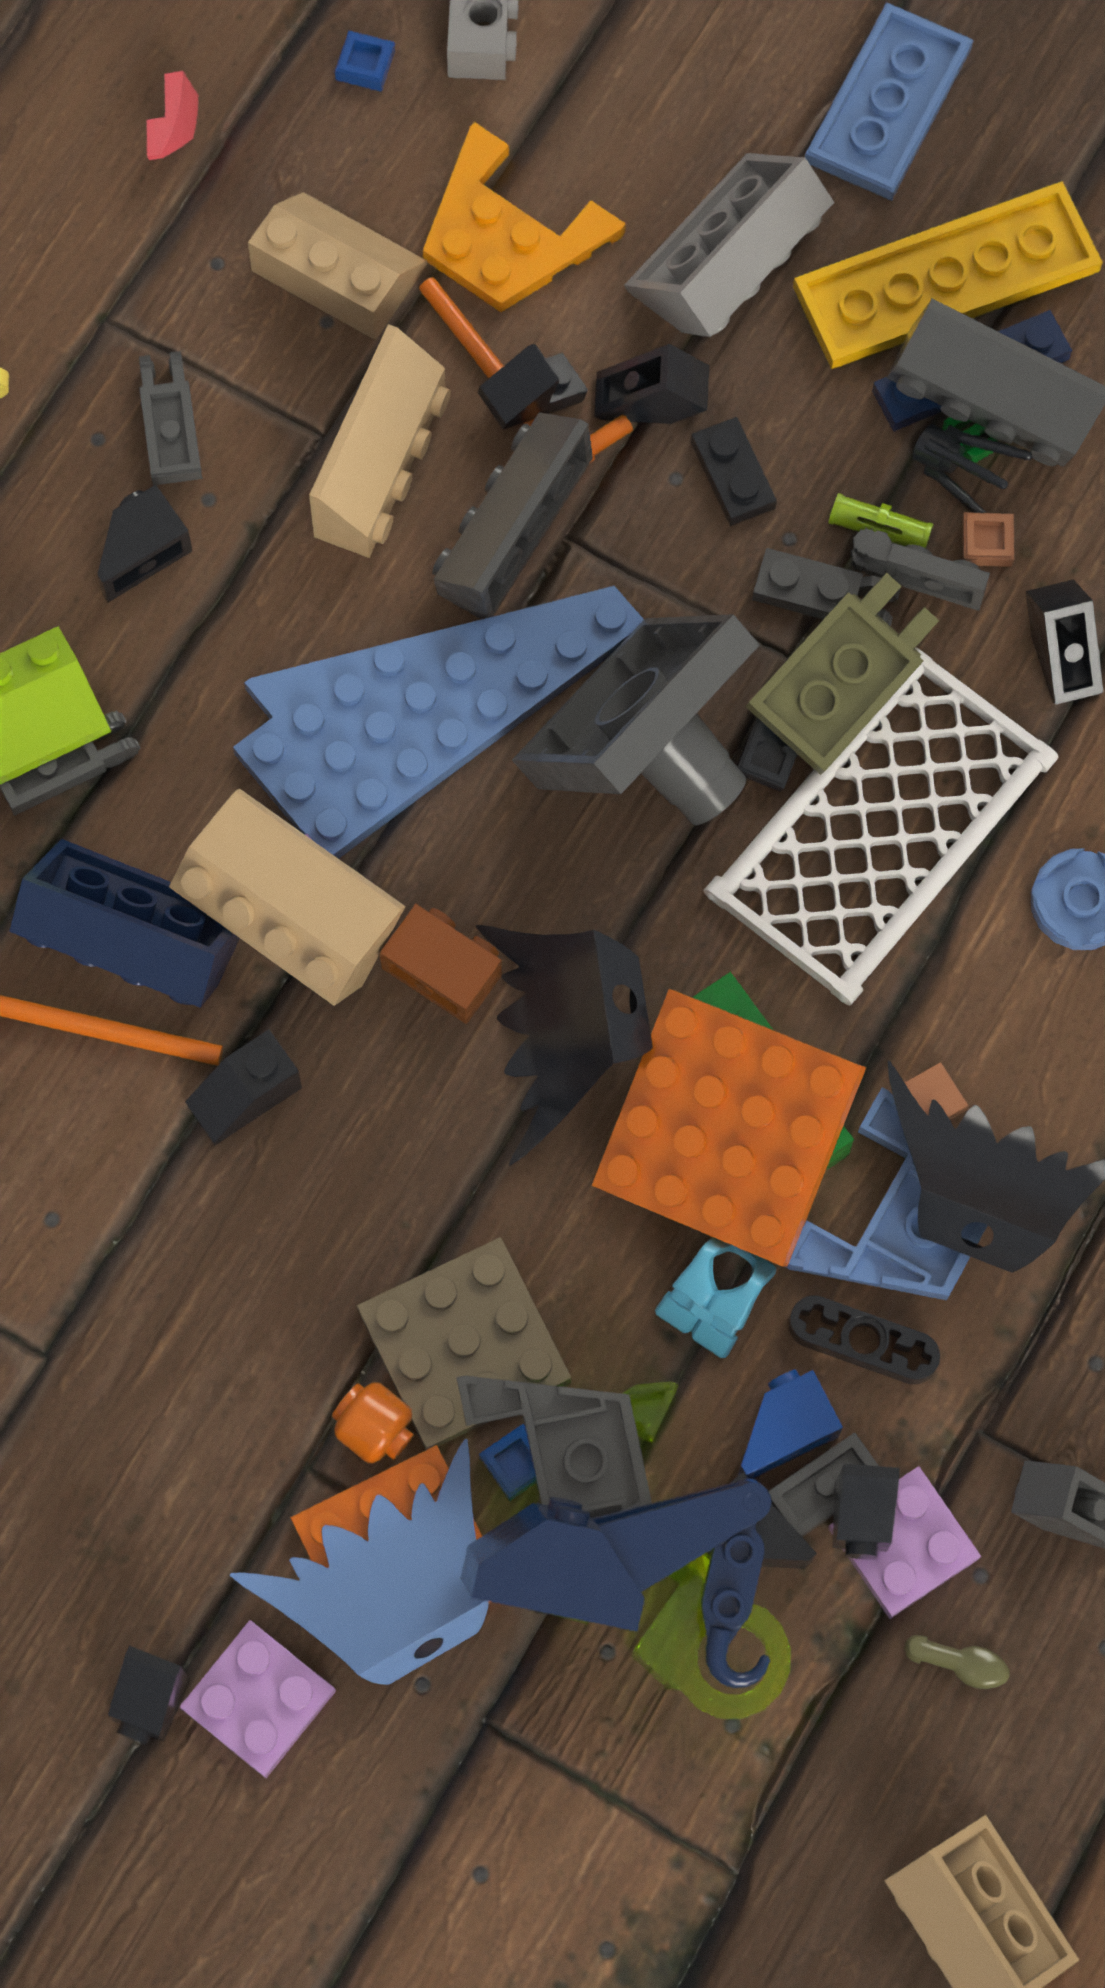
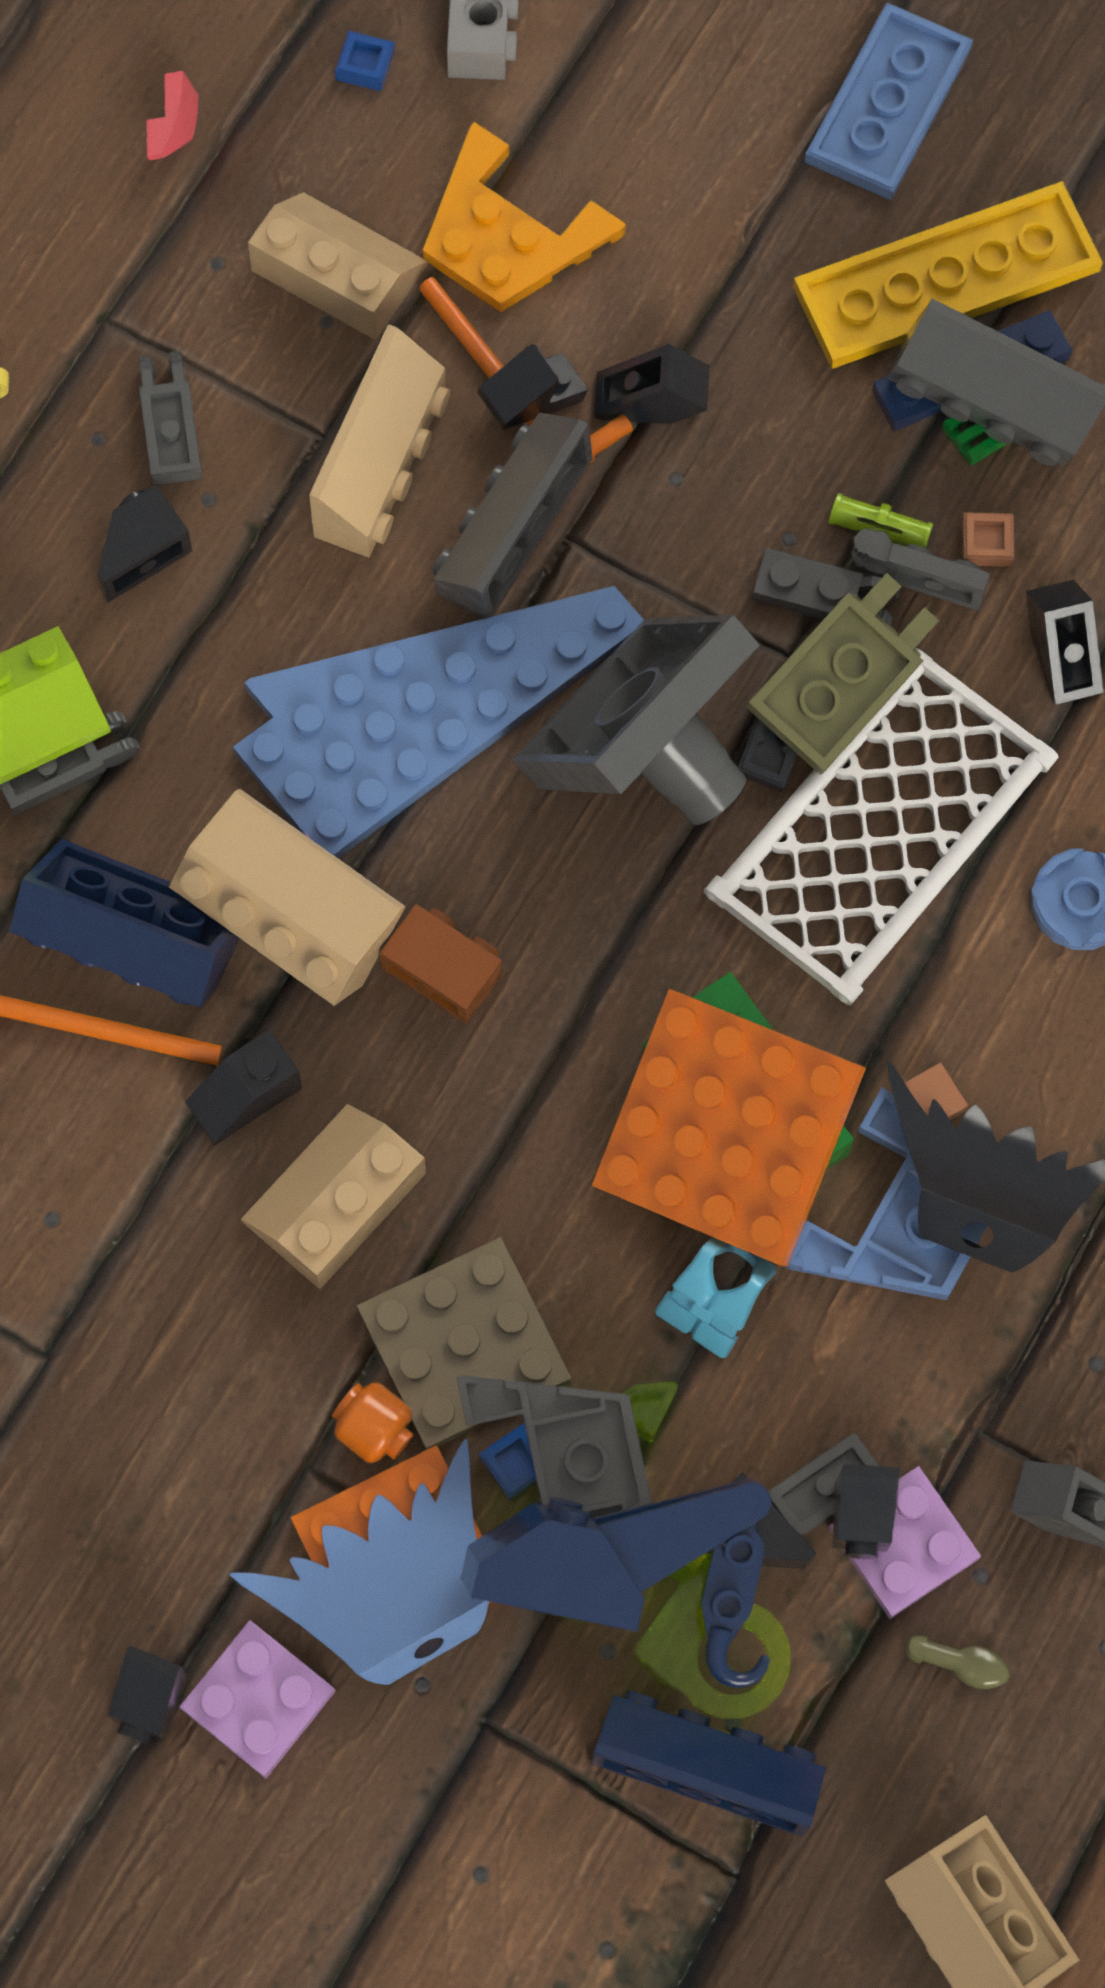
(336, 1194): none -> tan slope
(568, 1018): black piece -> none
(709, 1764): none -> dark blue slope
(731, 242): light grey slope -> none
(733, 471): black plate -> none
(789, 1423): blue slope -> none
(830, 1314): black beam -> none
(942, 452): black plant -> none

